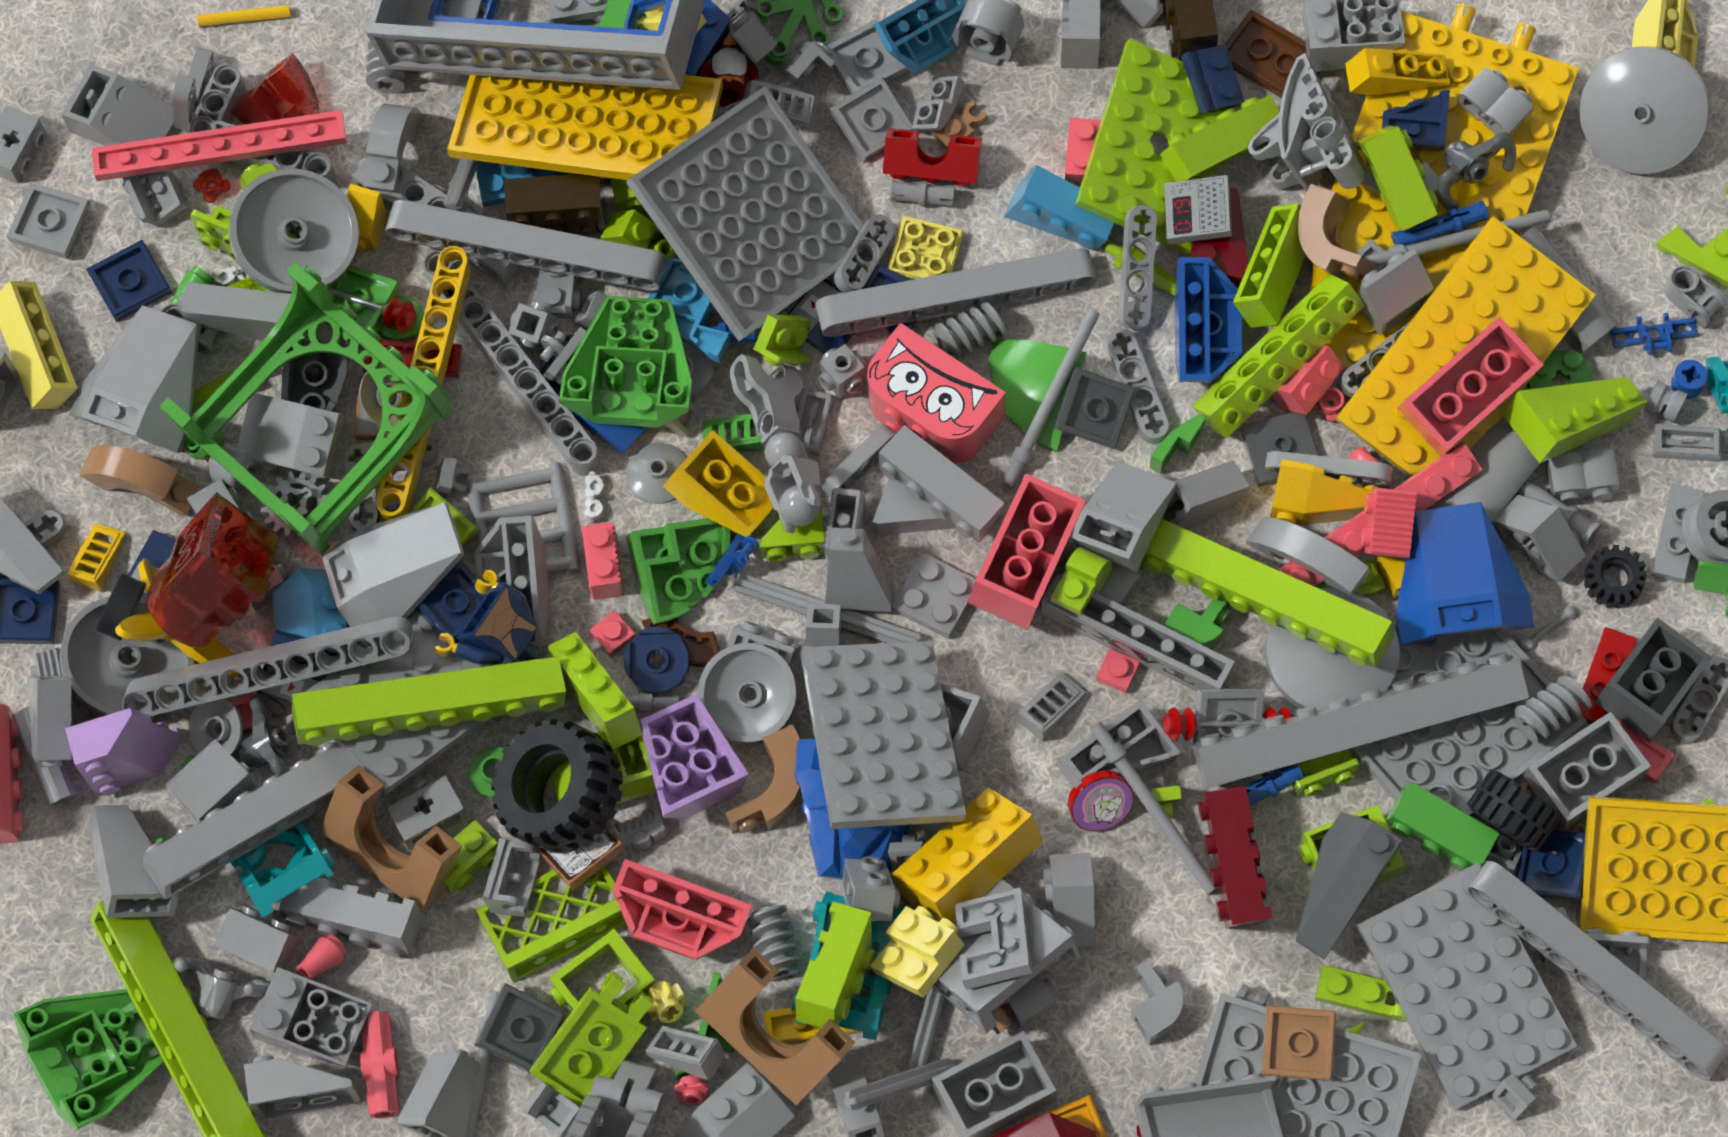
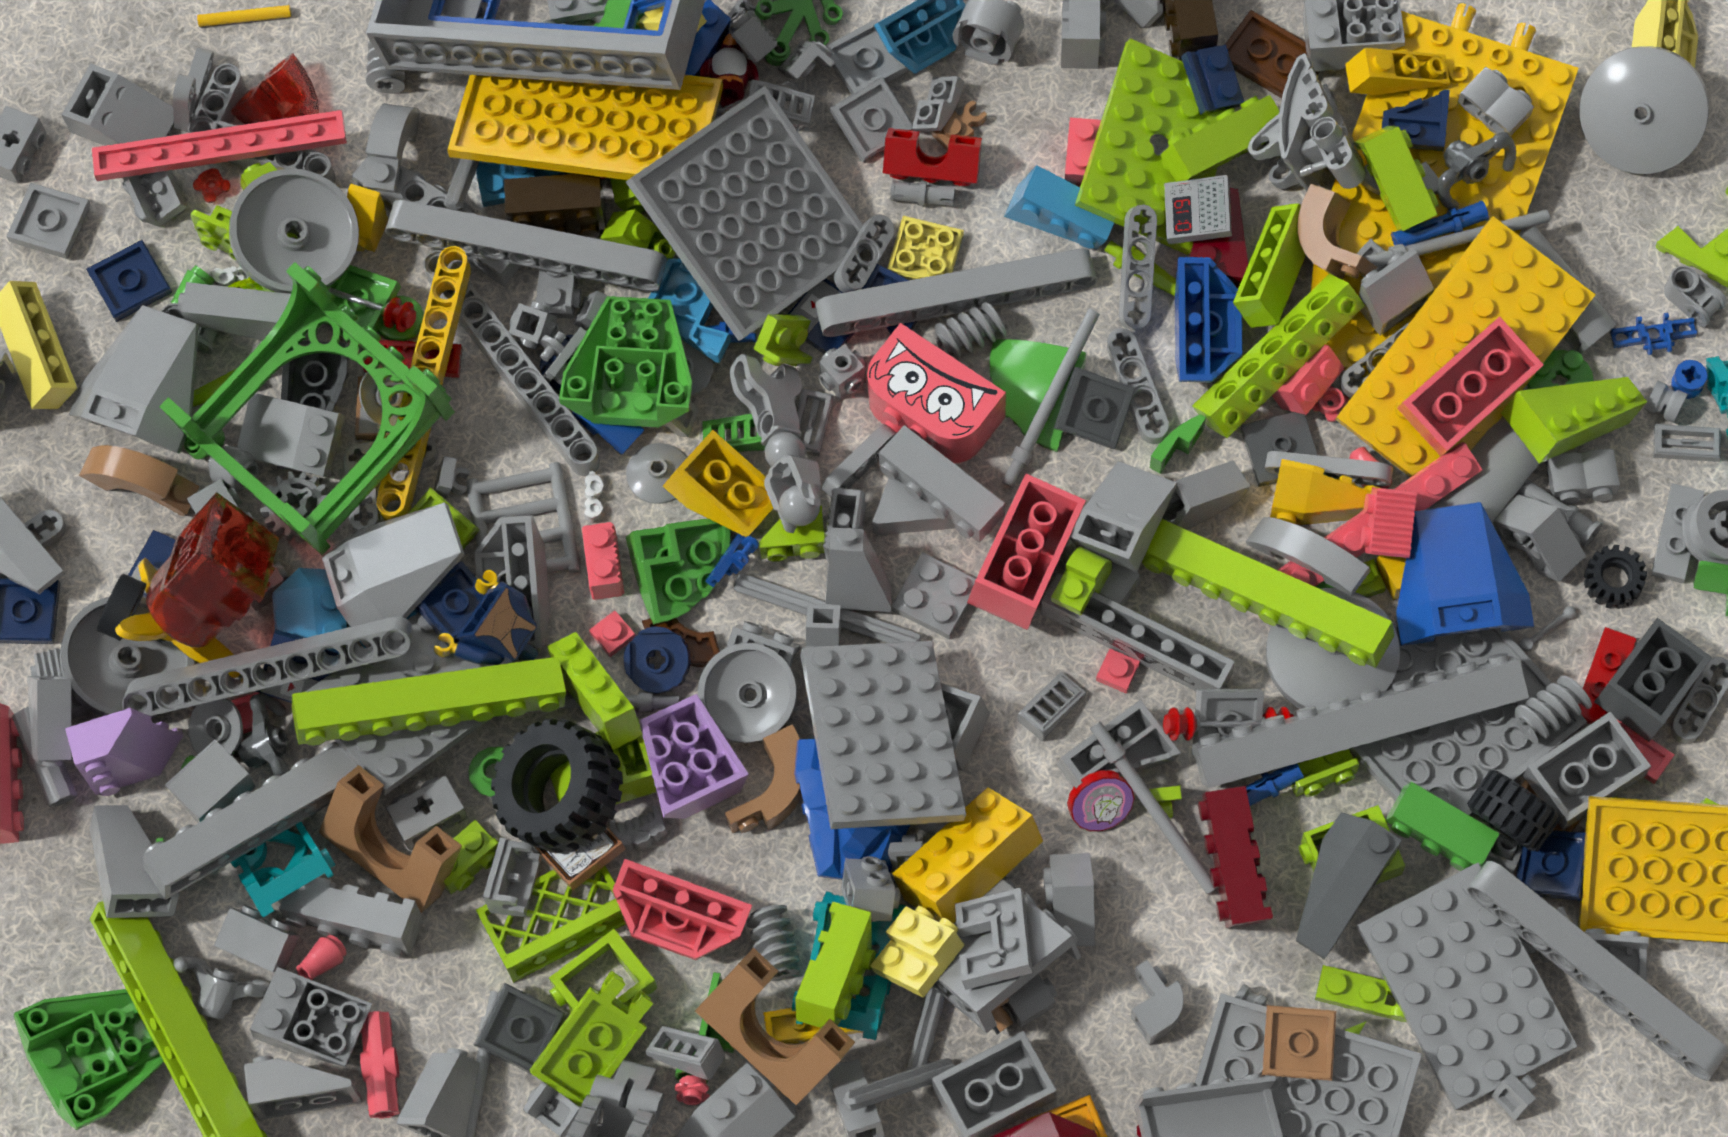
(97, 580): yellow slope -> none
(666, 1002): light yellow gear -> none
(1203, 628): bright green brick -> none

